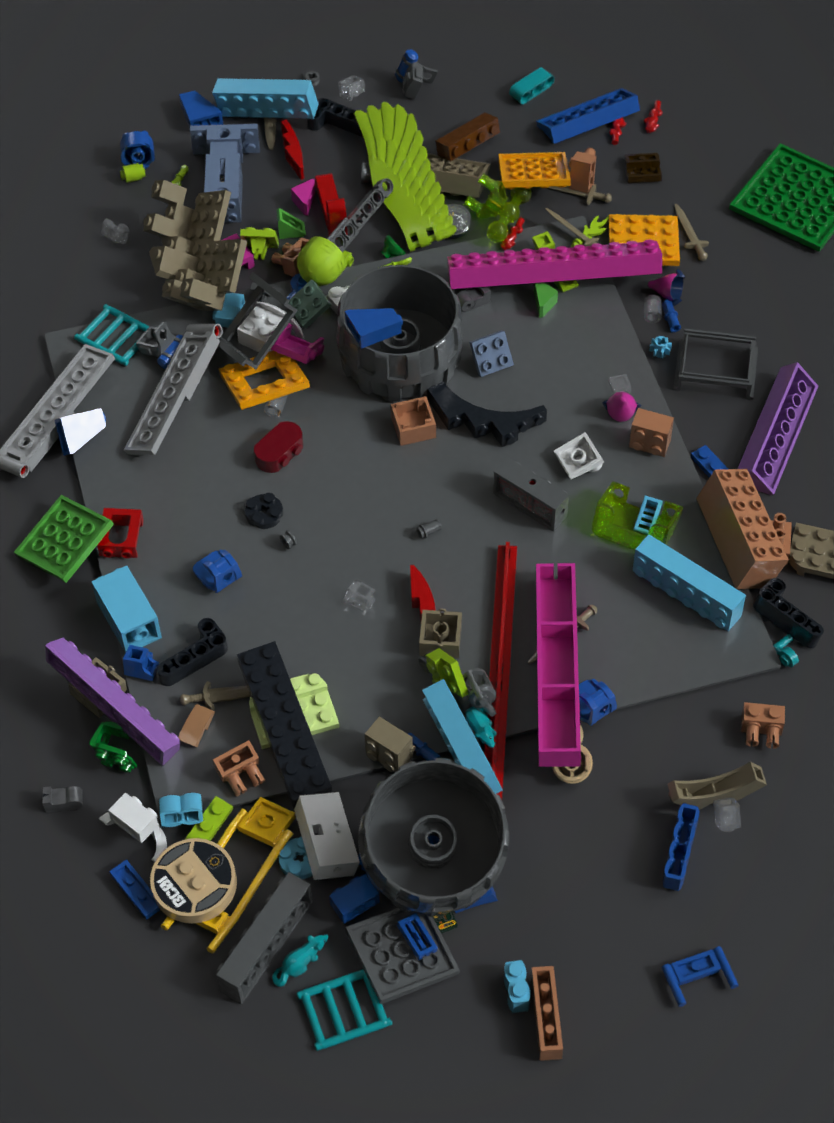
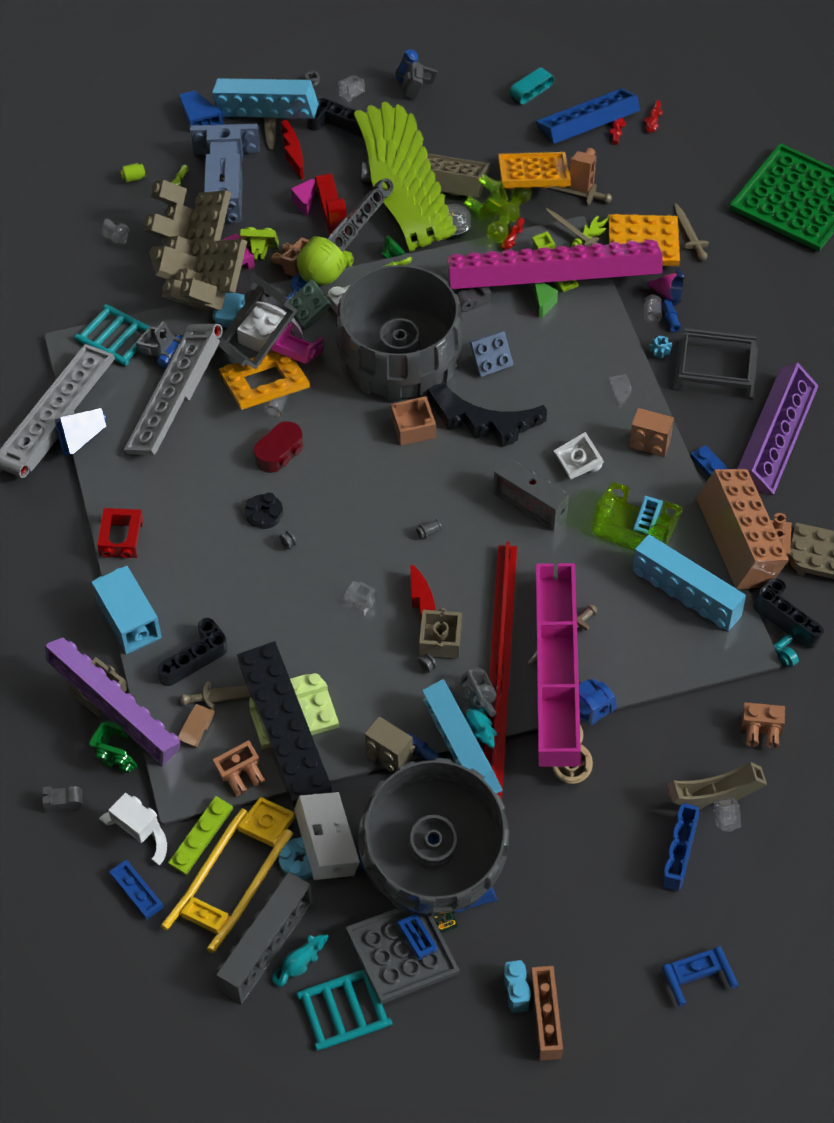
(63, 538): bright green plate -> none
(137, 148): blue brick -> none
(139, 663): blue brick -> none
(181, 809): medium azure brick -> none
(193, 880): piece -> none
(217, 570): blue piece -> none
(289, 225): bright green slope -> none
(354, 898): blue brick -> none
(373, 325): blue slope -> none
(447, 668): lime plate -> none
(467, 136): reddish brown brick -> none
(621, 406): dark pink hat -> none
(643, 167): dark brown slope -> none

